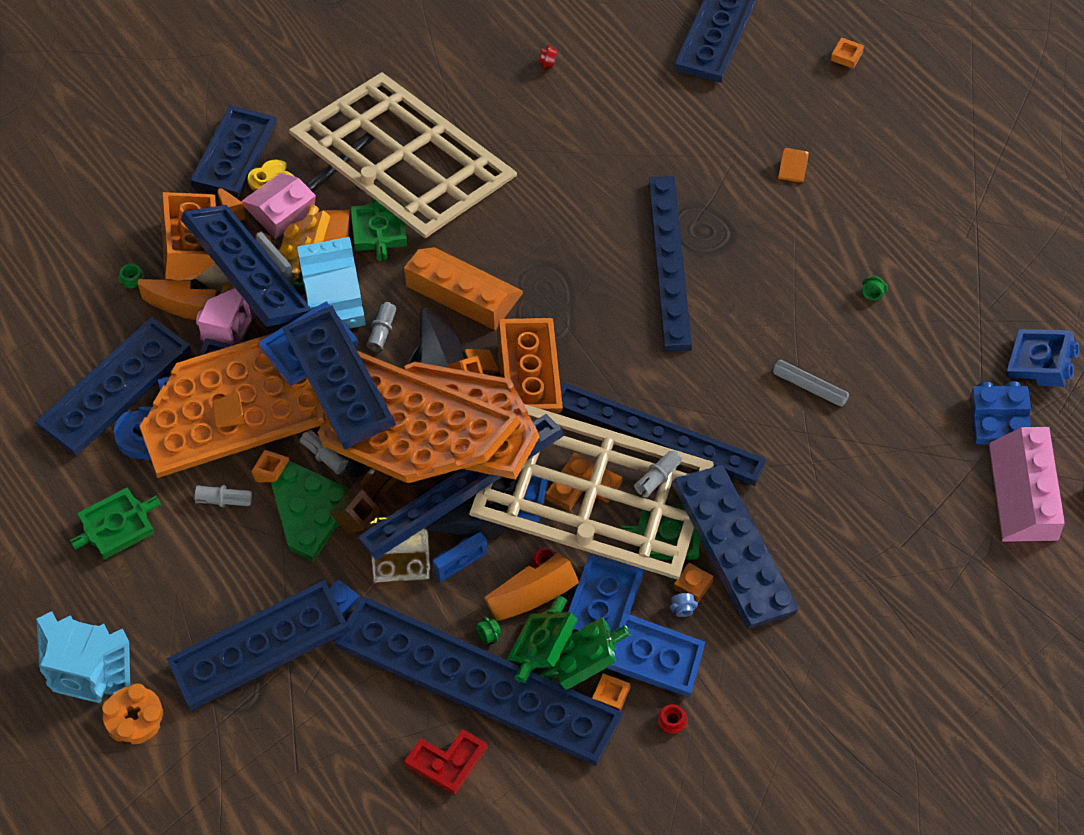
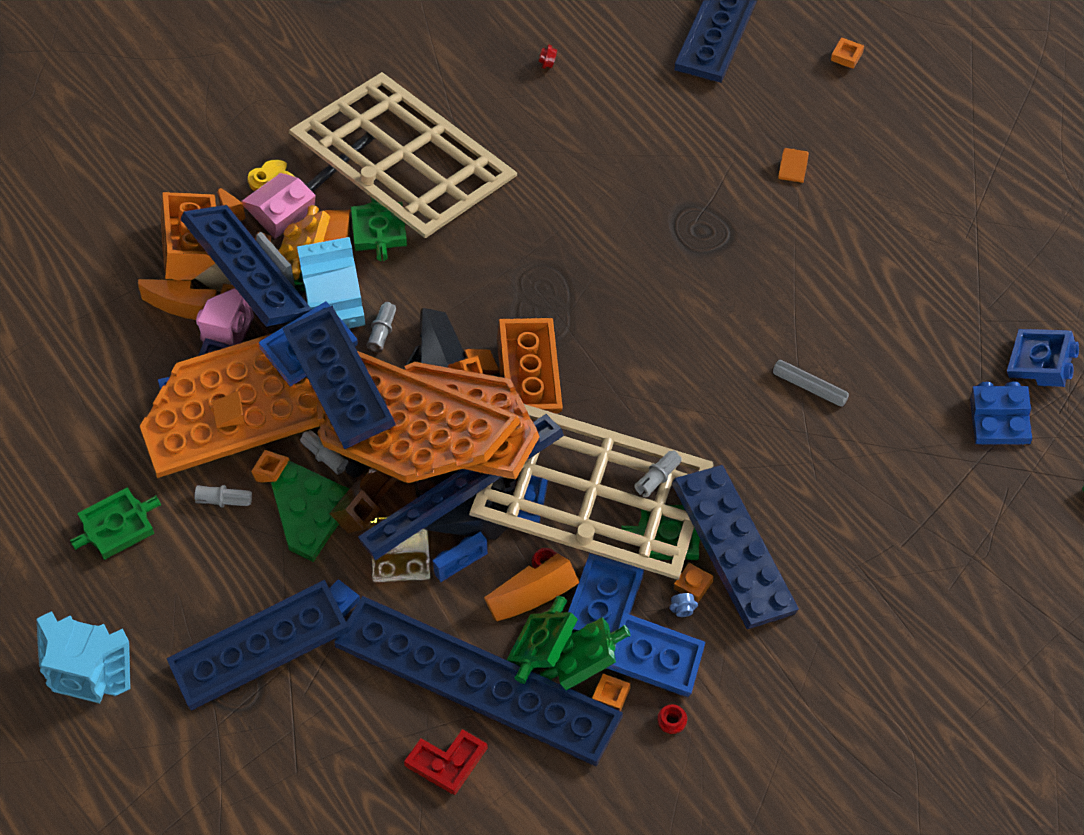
(113, 386): dark blue plate -> none
(126, 436): blue plate -> none
(127, 699): orange plate -> none
(129, 271): green plate -> none
(233, 151): dark blue plate -> none
(460, 286): orange slope -> none
(488, 630): green plate -> none
(581, 468): orange plate -> none
(640, 425): dark blue plate -> none
(670, 264): dark blue plate -> none
(874, 288): green plate -> none
(1026, 485): bright pink slope -> none

